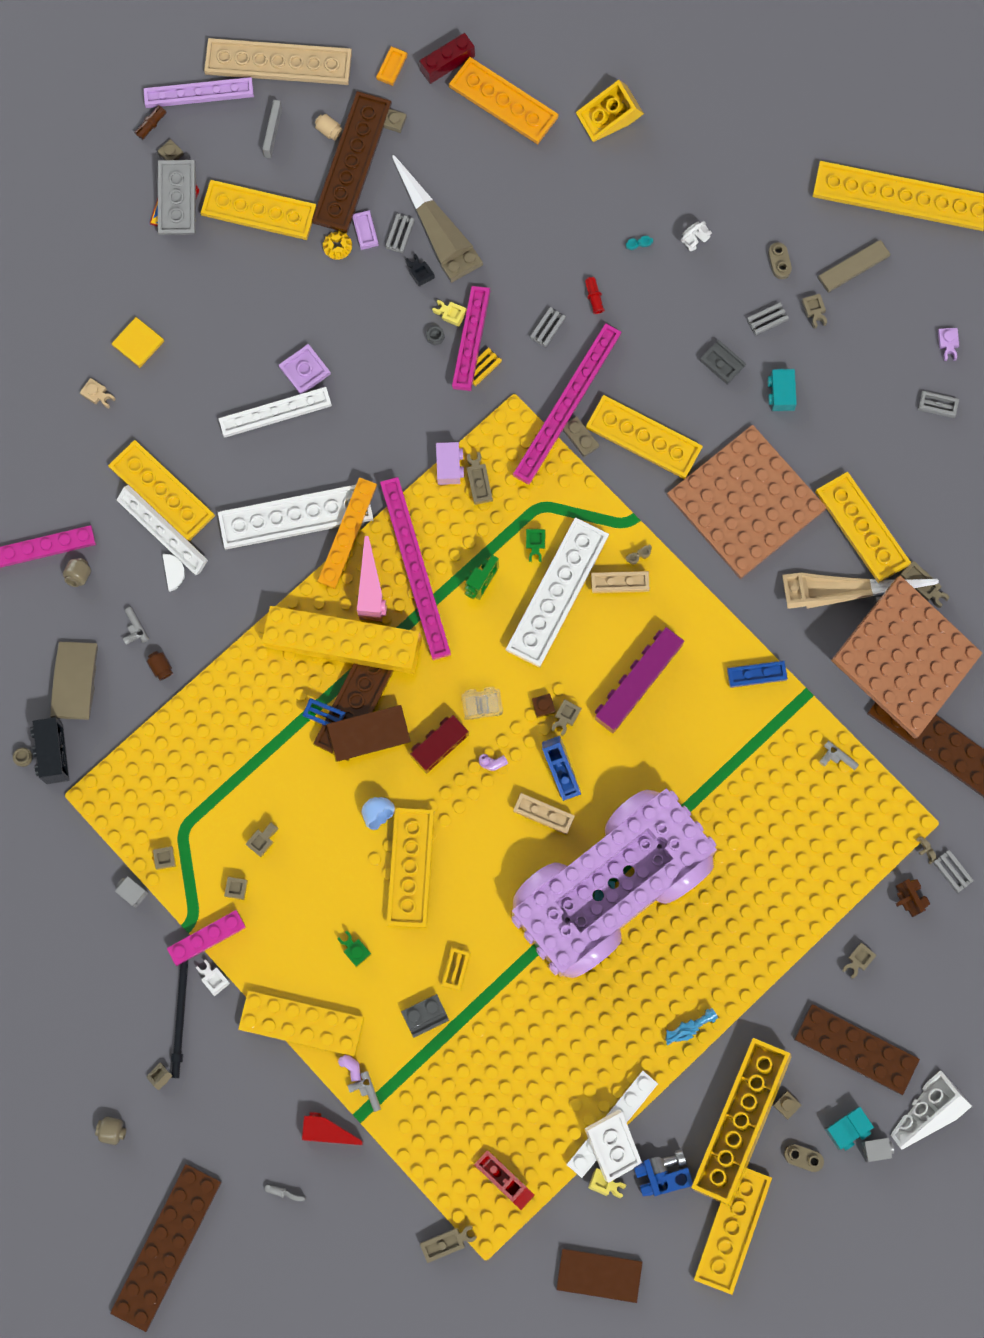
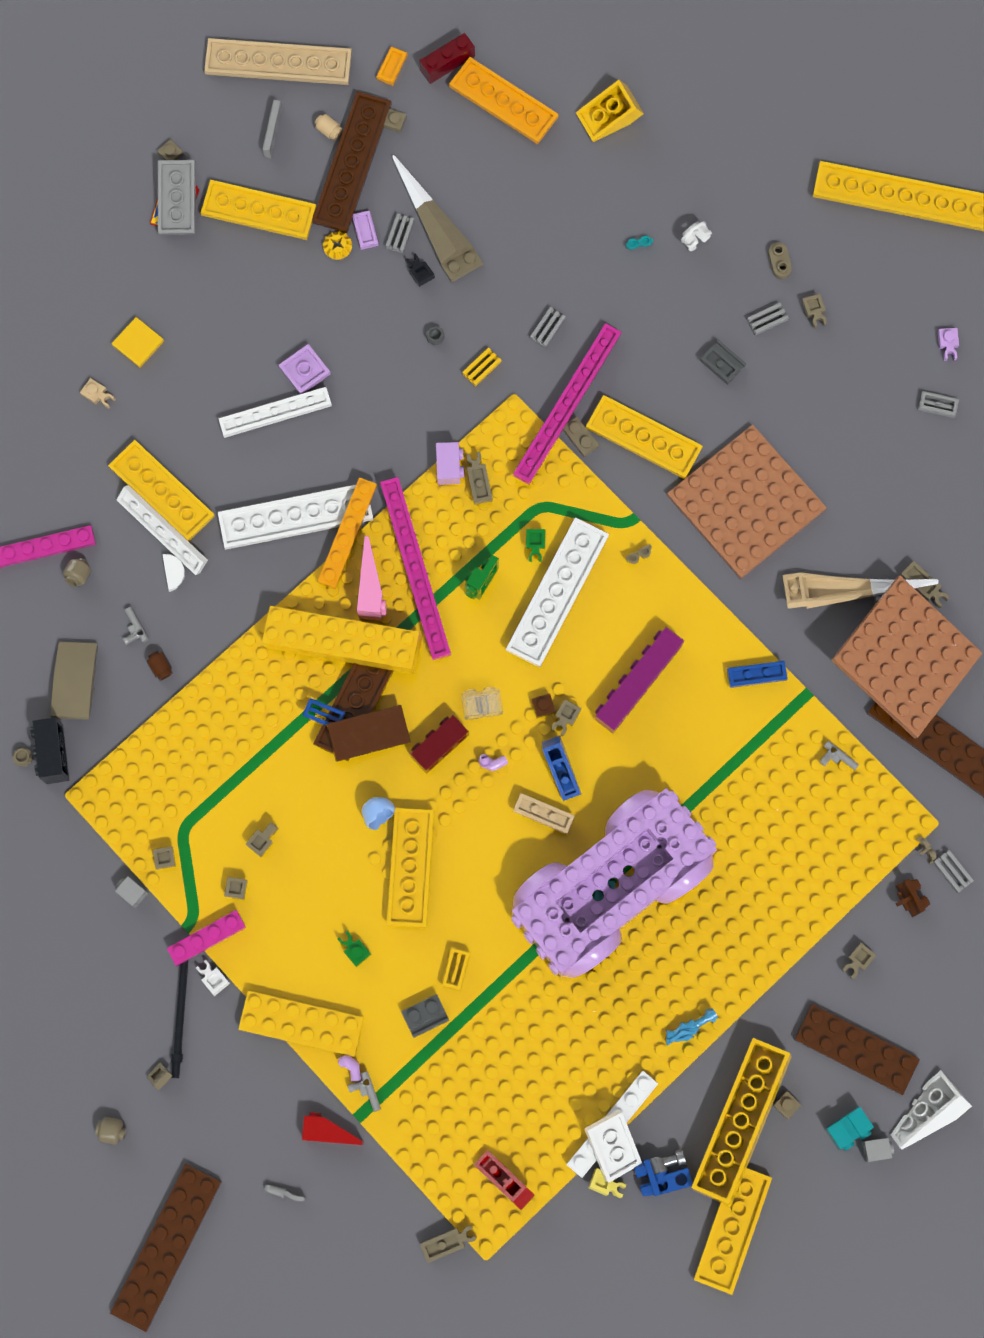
(150, 122): reddish brown pin -> none
(198, 92): lavender plate -> none
(452, 313): light yellow plate -> none
(471, 338): dark pink plate -> none
(594, 295): red axle -> none
(599, 1275): reddish brown tile -> none
(620, 582): tan plate -> none
(783, 390): teal brick -> none
(804, 1158): dark tan plate -> none
(854, 266): dark tan tile -> none
(863, 527): yellow plate -> none

